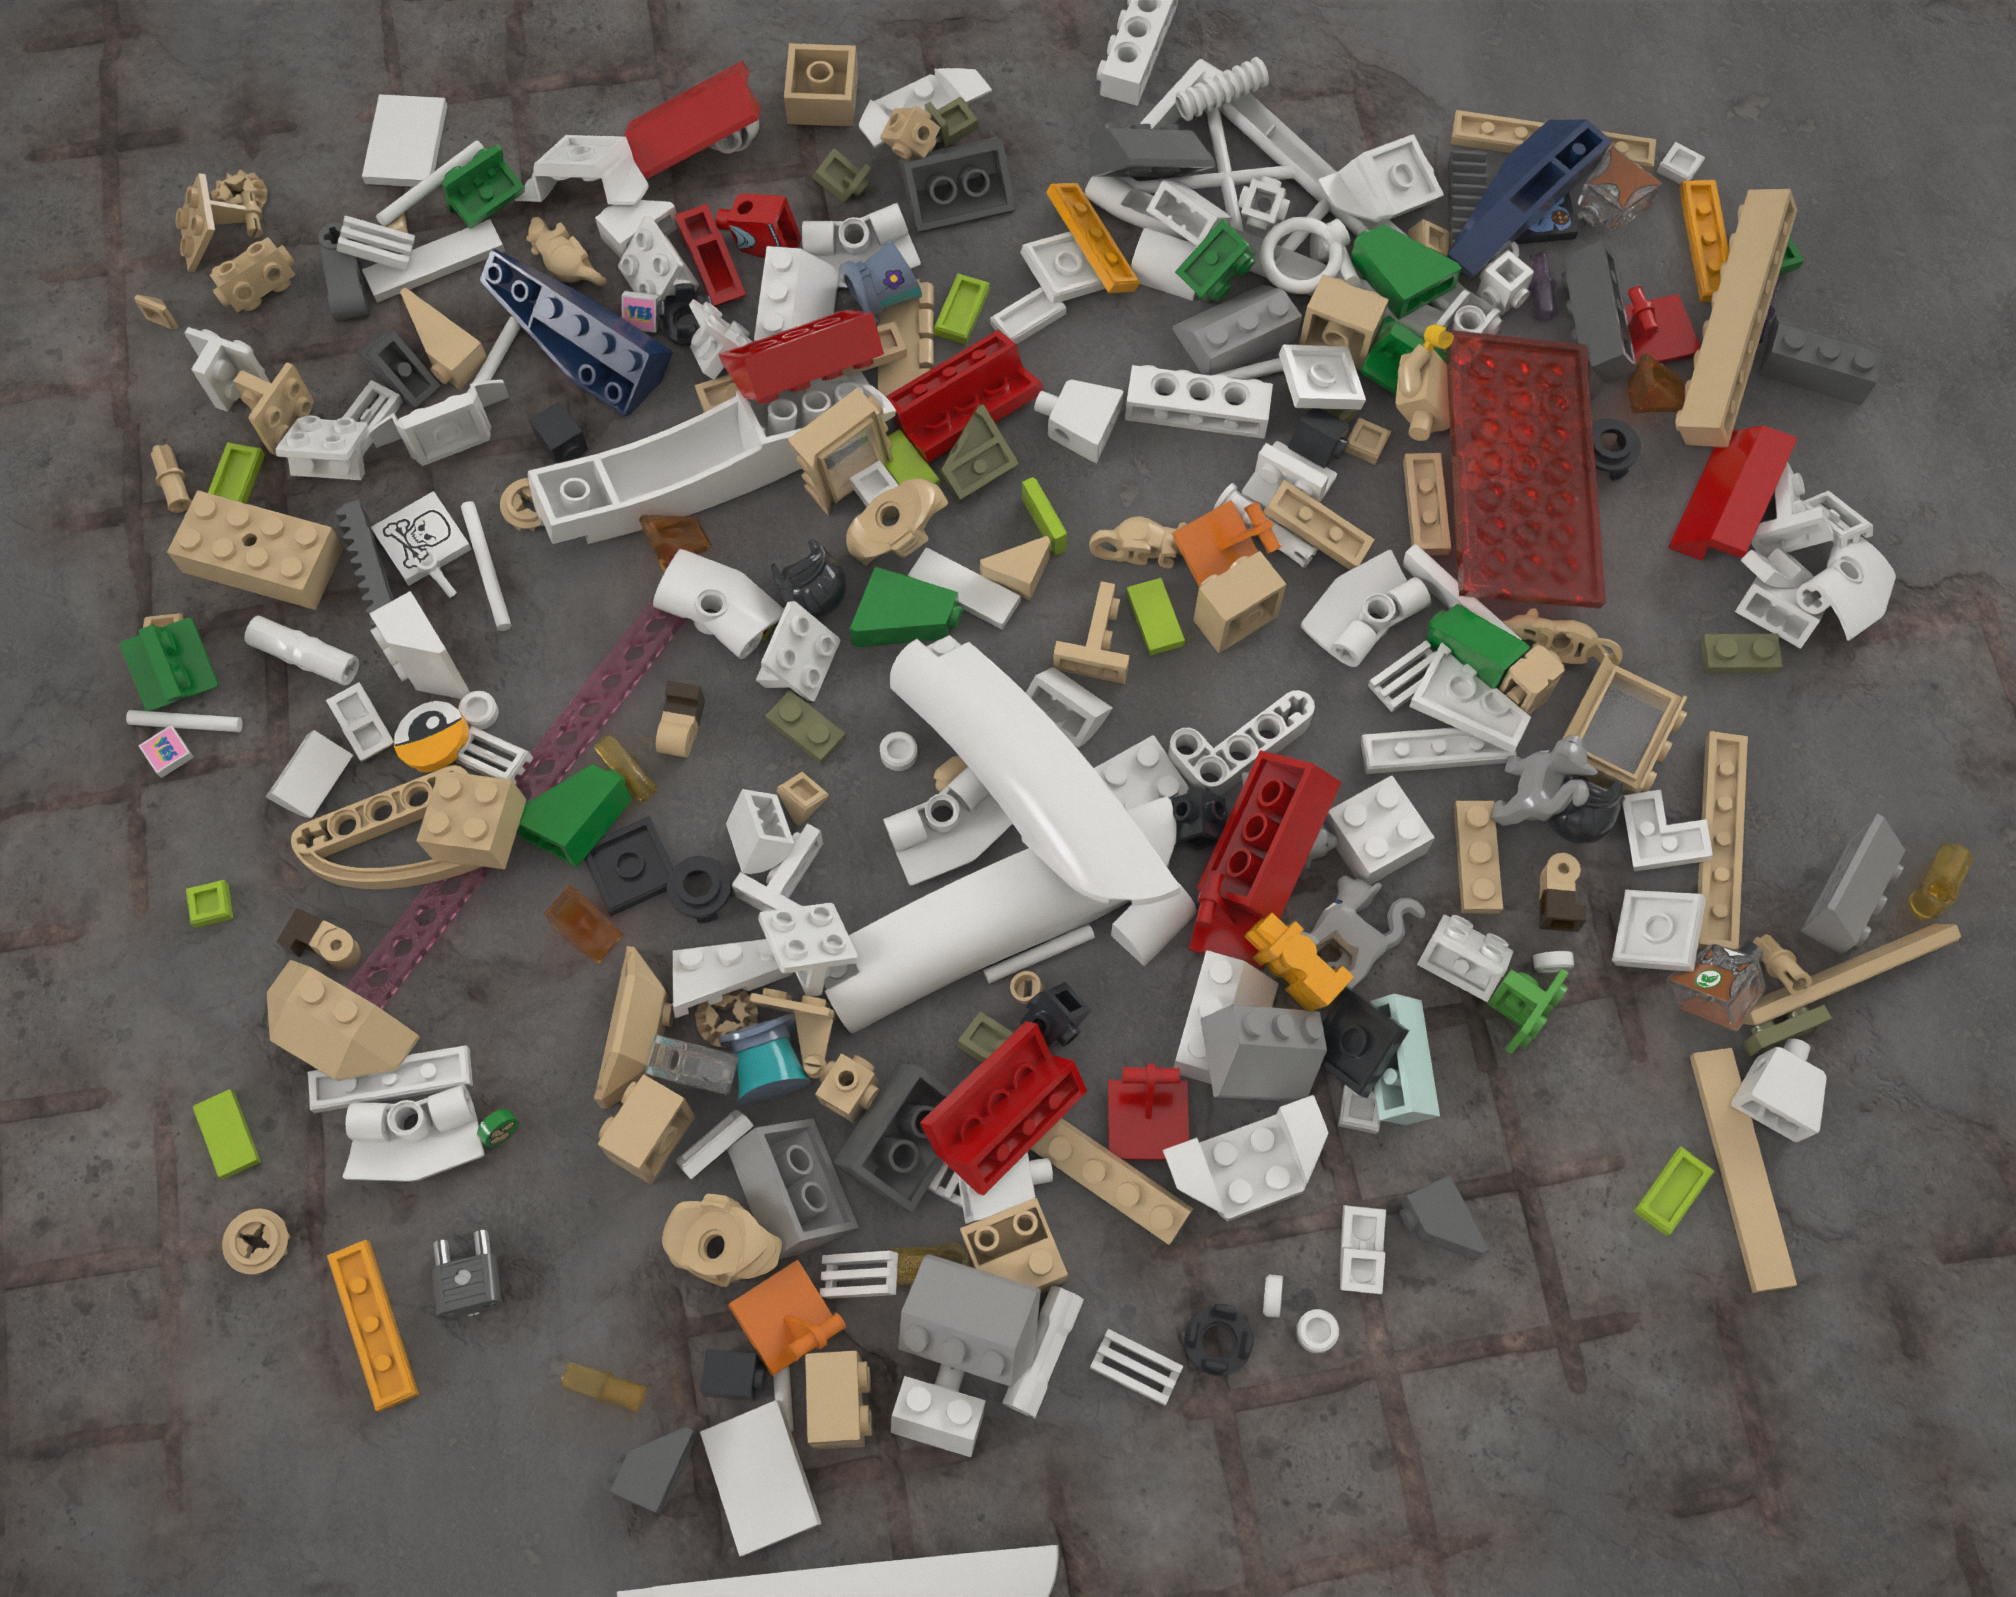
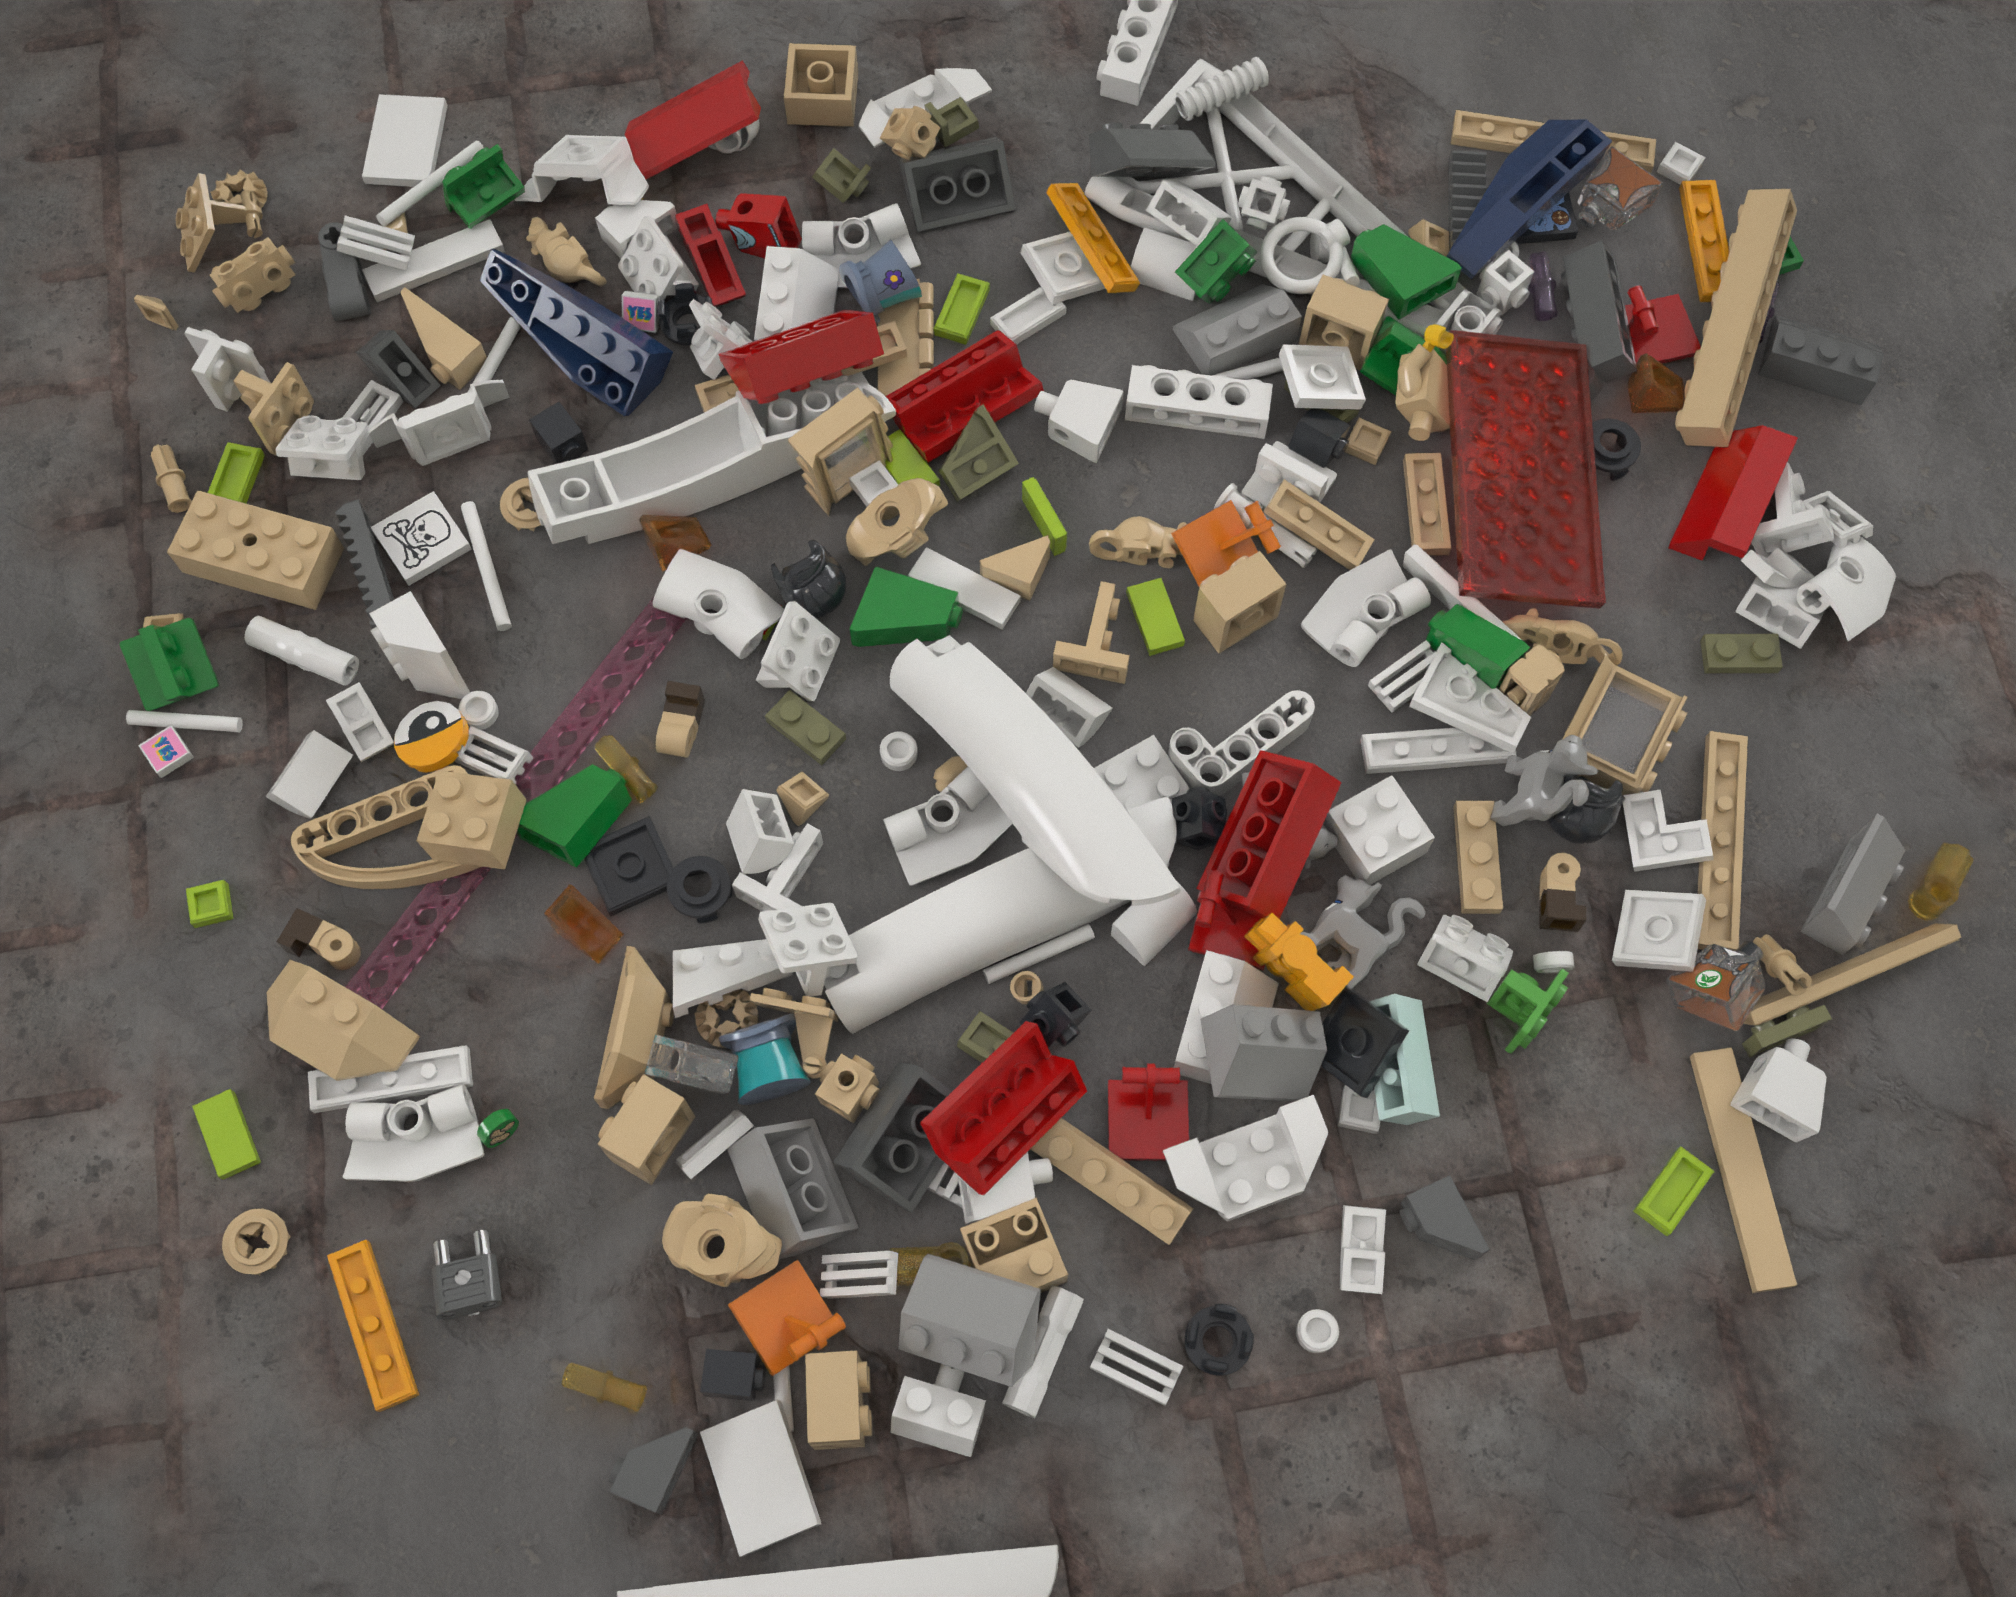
(436, 573): white hand -> none
(1273, 1295): white tile -> none
(1383, 182): white piece -> none

